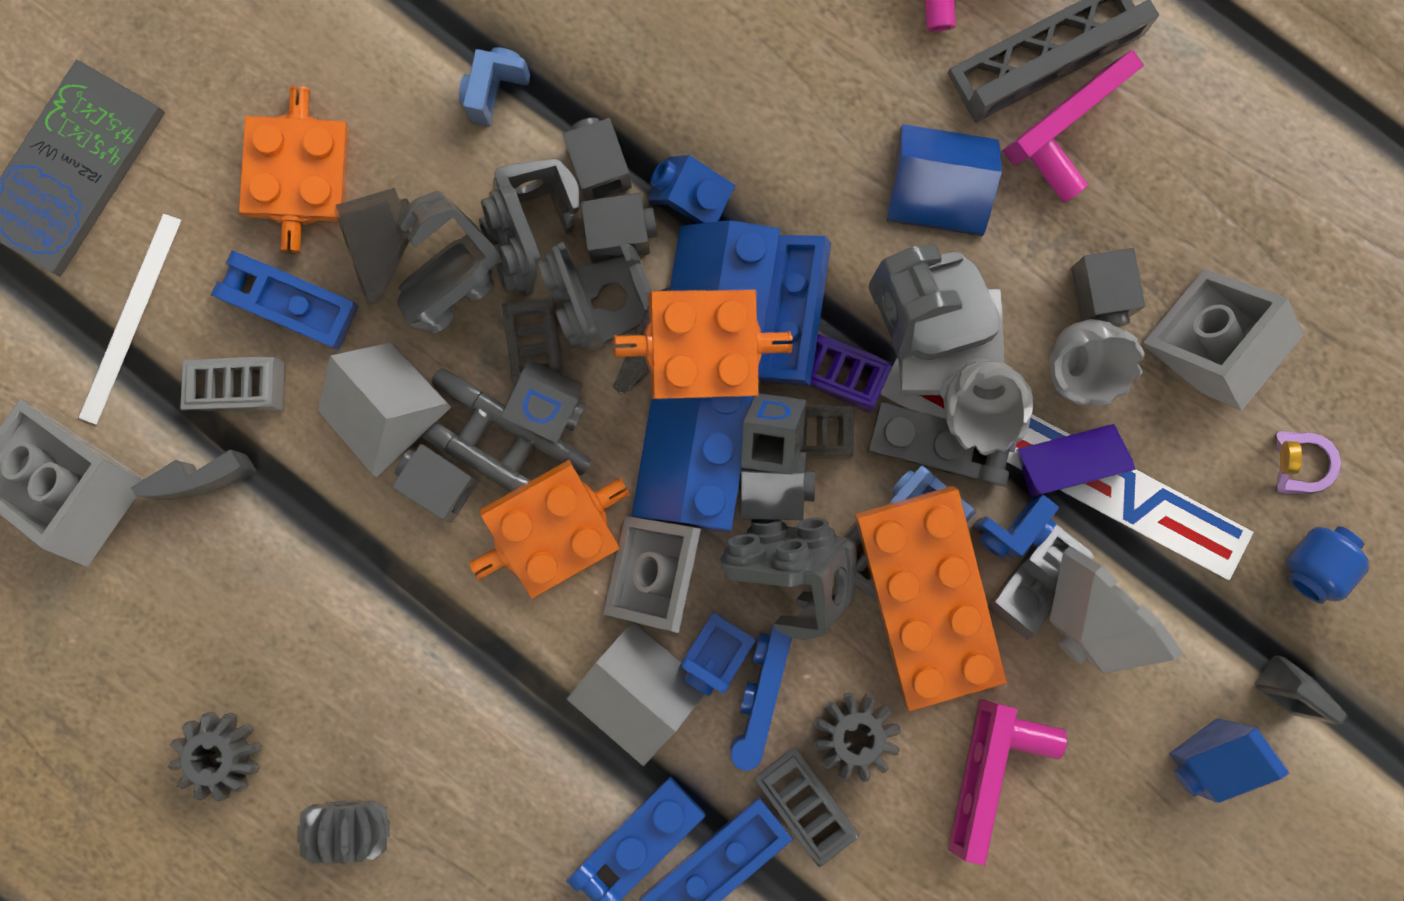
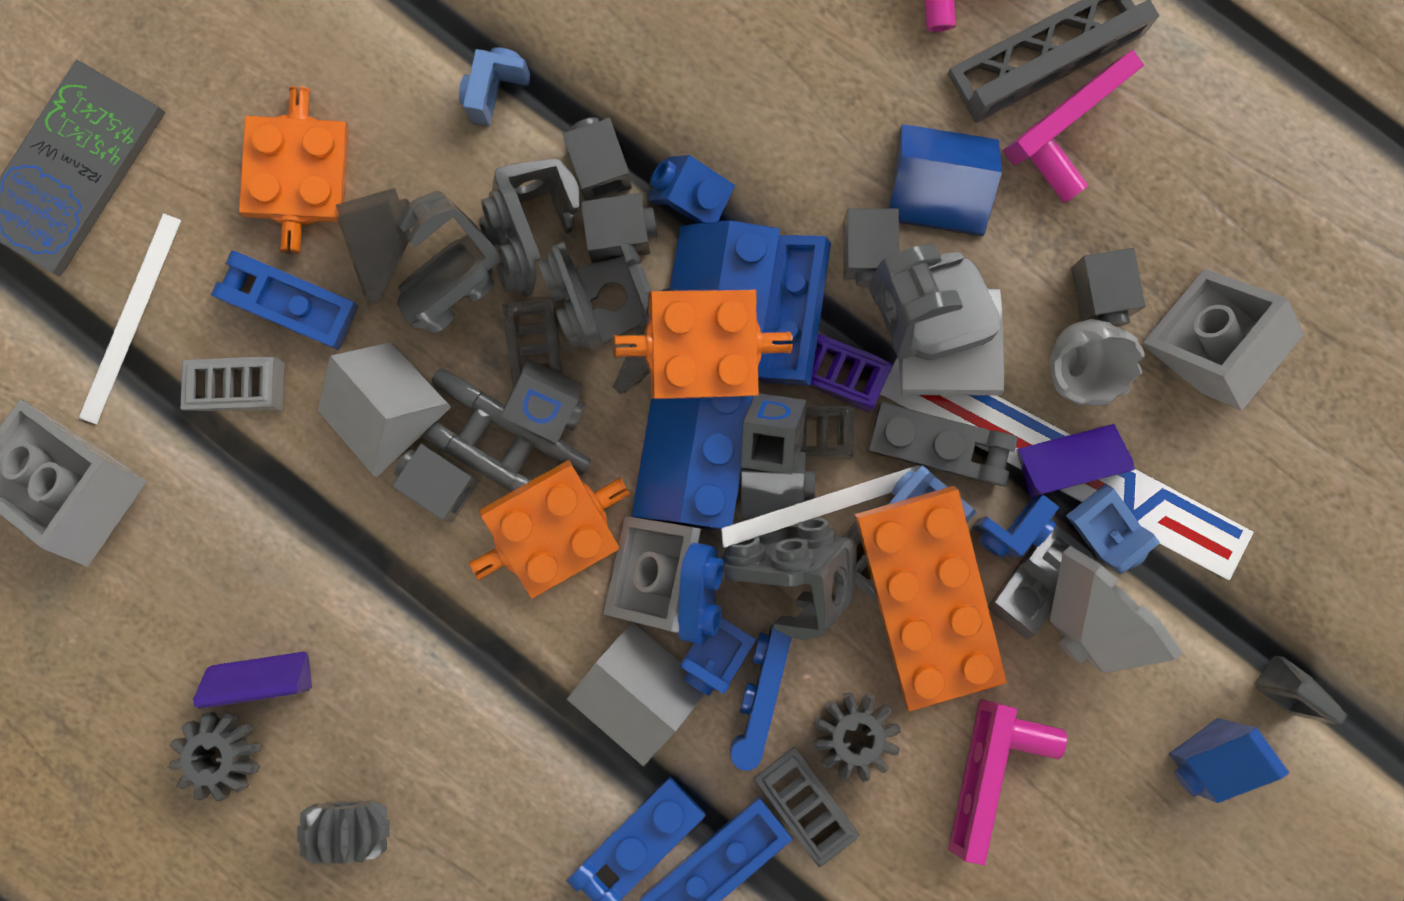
(184, 481): dark grey slope -> none
(254, 680): none -> dark purple slope
(699, 580): none -> blue plate
(811, 508): none -> white sticker
(867, 240): none -> dark grey brick
(987, 405): light grey hair -> none
(1112, 530): none -> medium blue bracket
(1291, 460): lavender piece -> none
(1327, 564): blue head -> none

